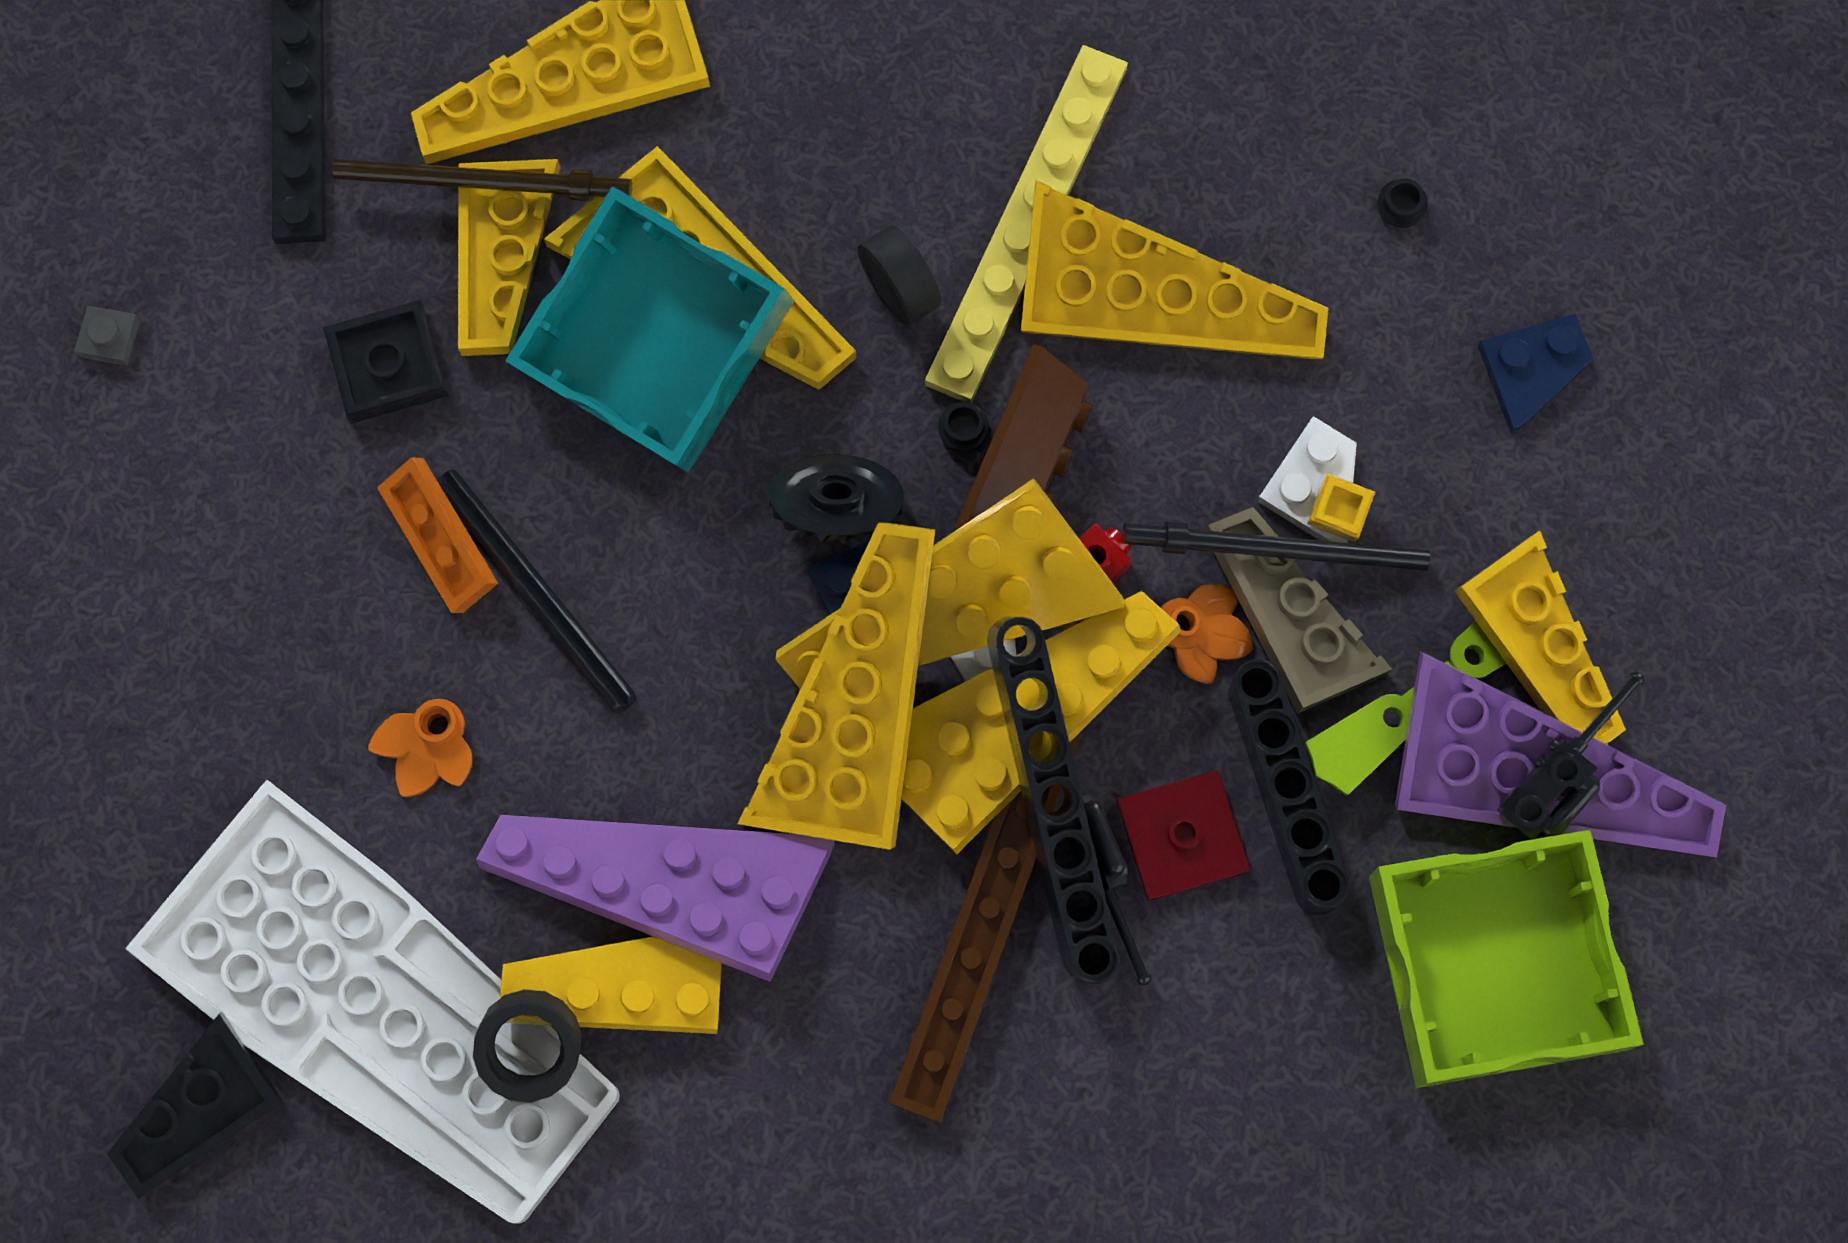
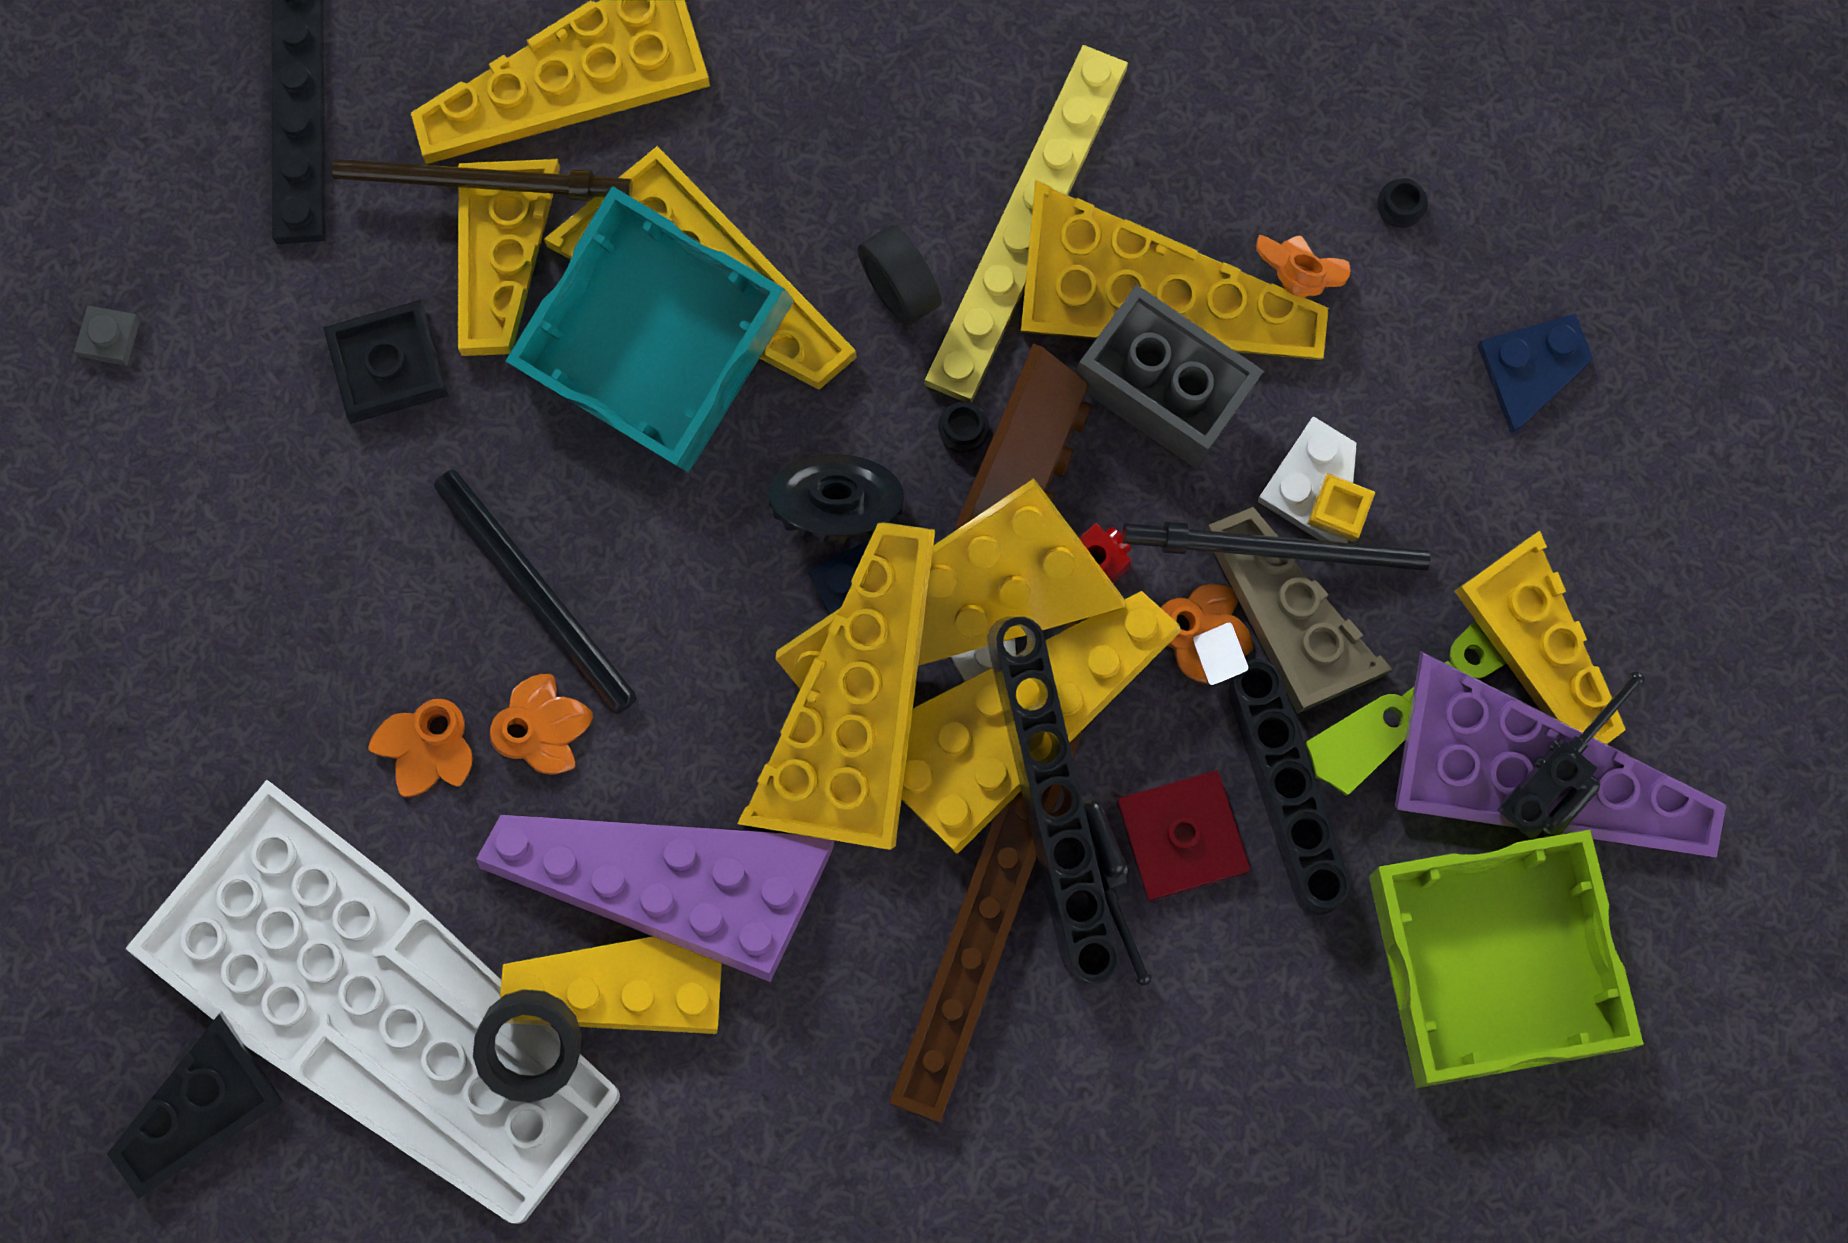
(437, 535): orange plate -> none
(548, 725): none -> orange plate
(1167, 376): none -> dark grey slope
(1220, 654): none -> white sticker
(1300, 269): none -> orange plate

